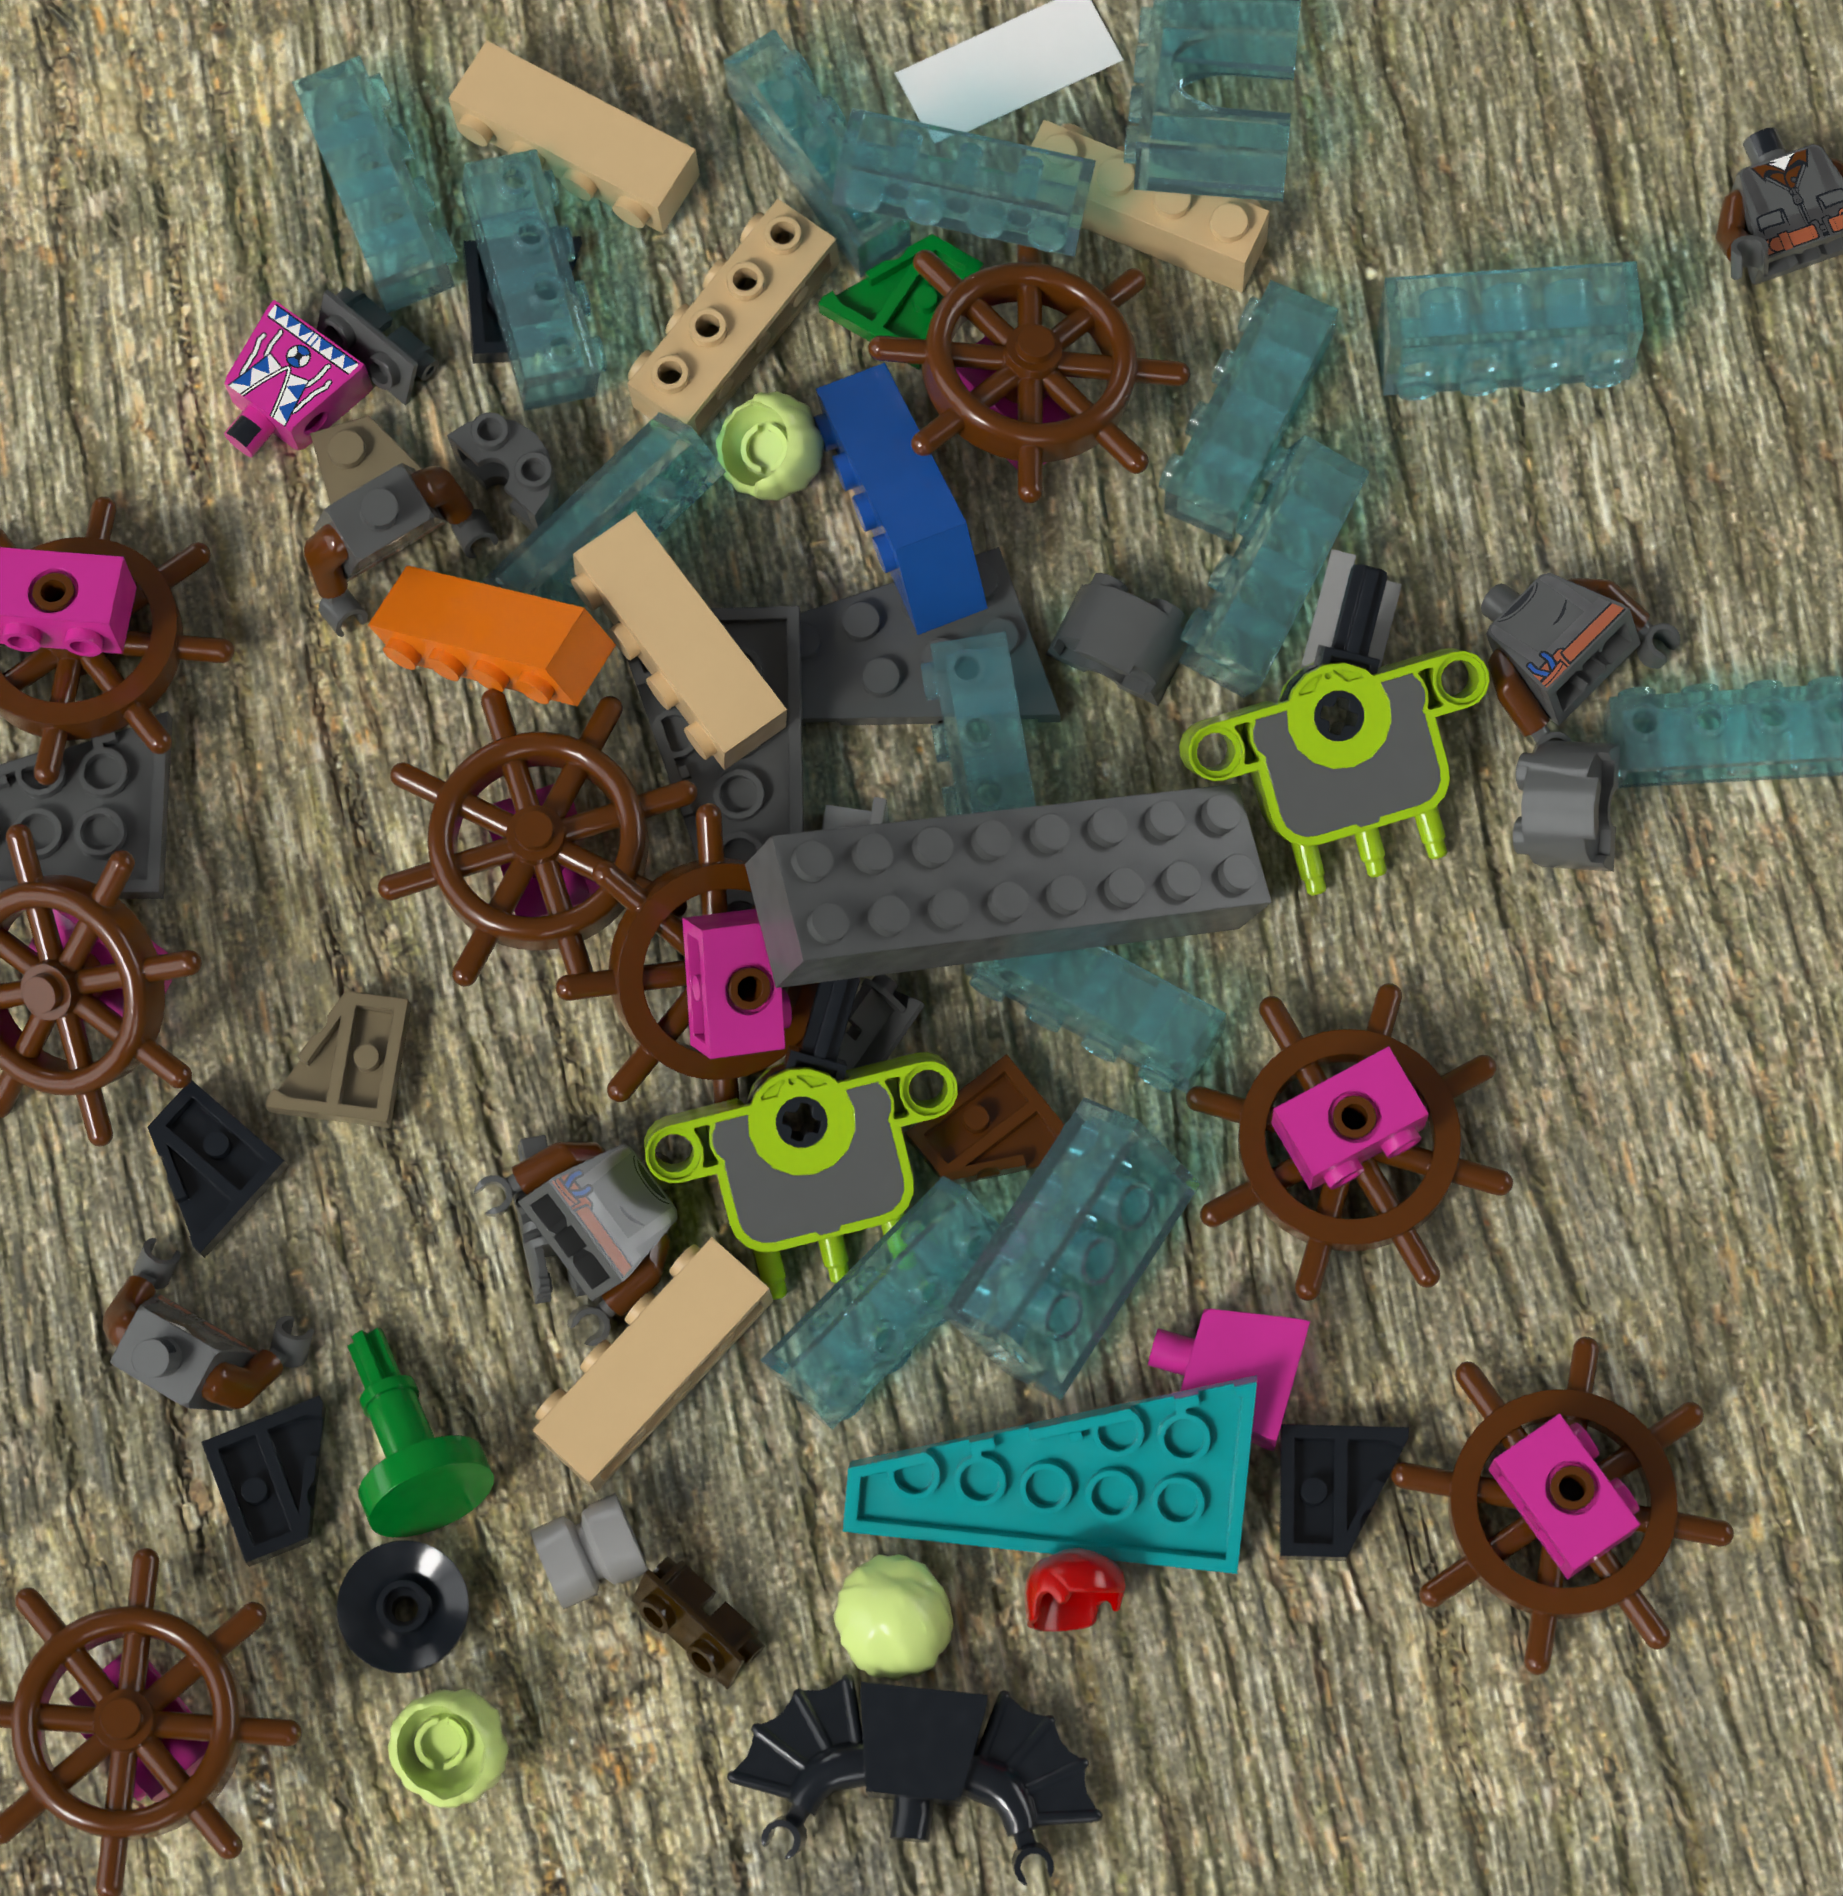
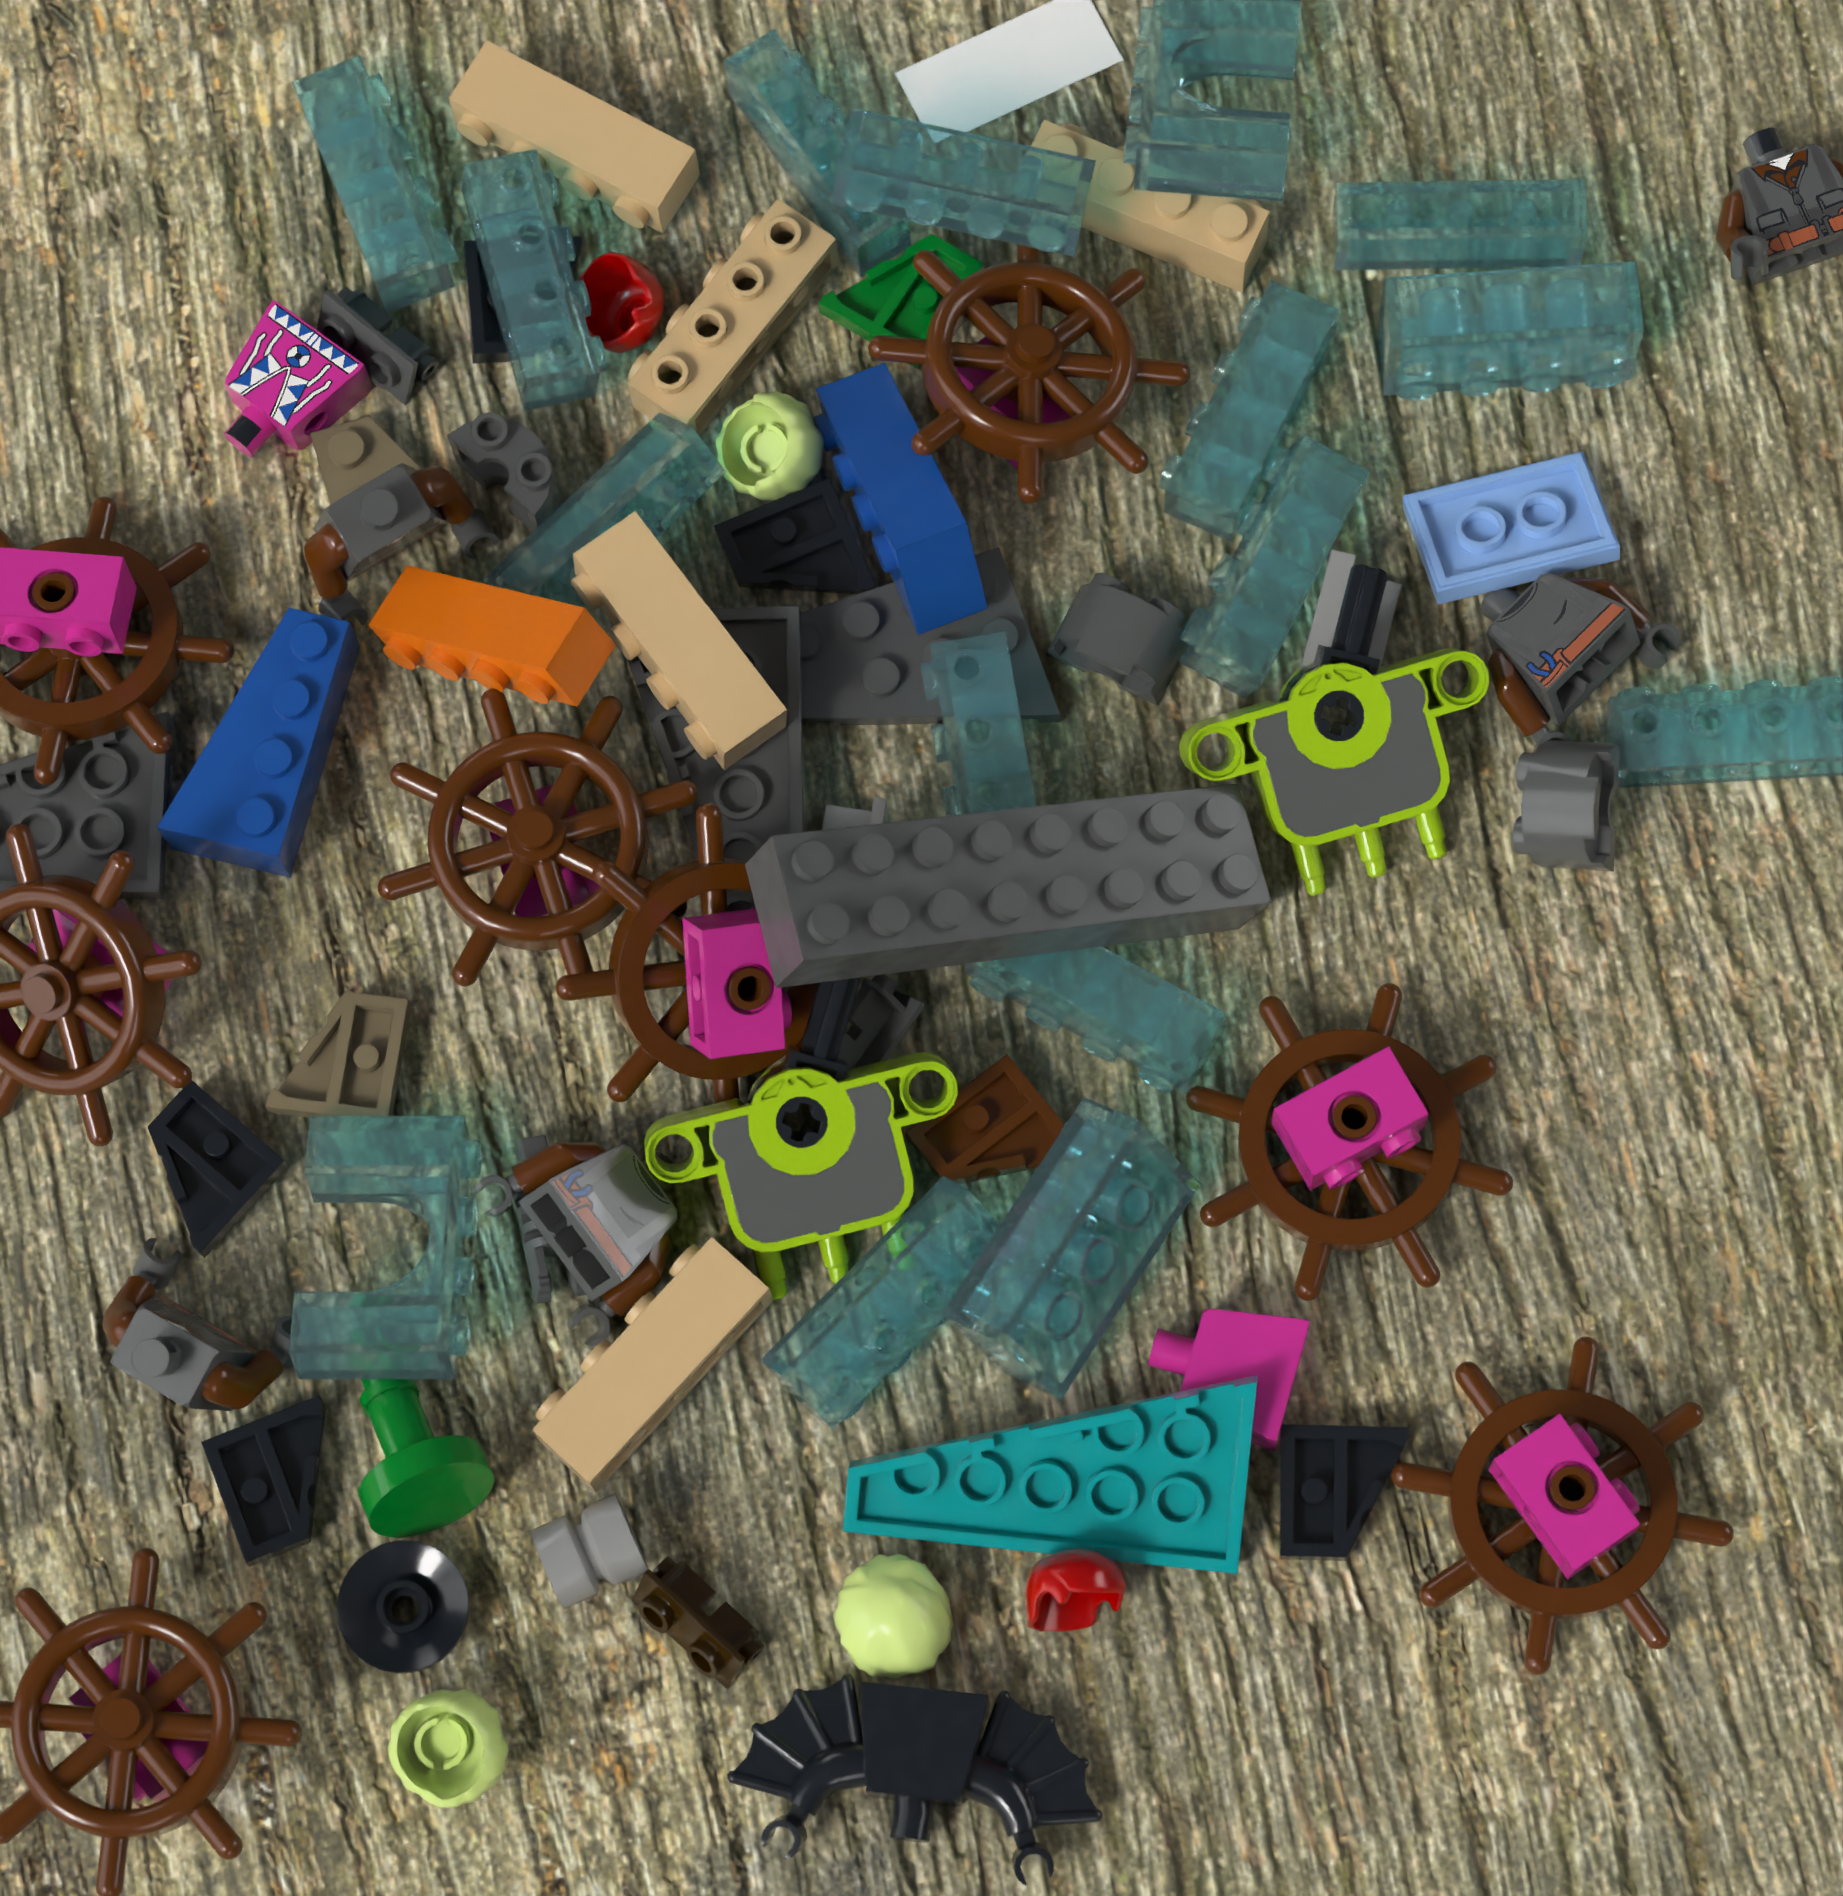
(266, 757): none -> blue wedge
(416, 1322): none -> clear light blue arch
(623, 301): none -> red hair
(796, 545): none -> black wing
(1459, 224): none -> clear light blue brick
(1510, 527): none -> light blue tile

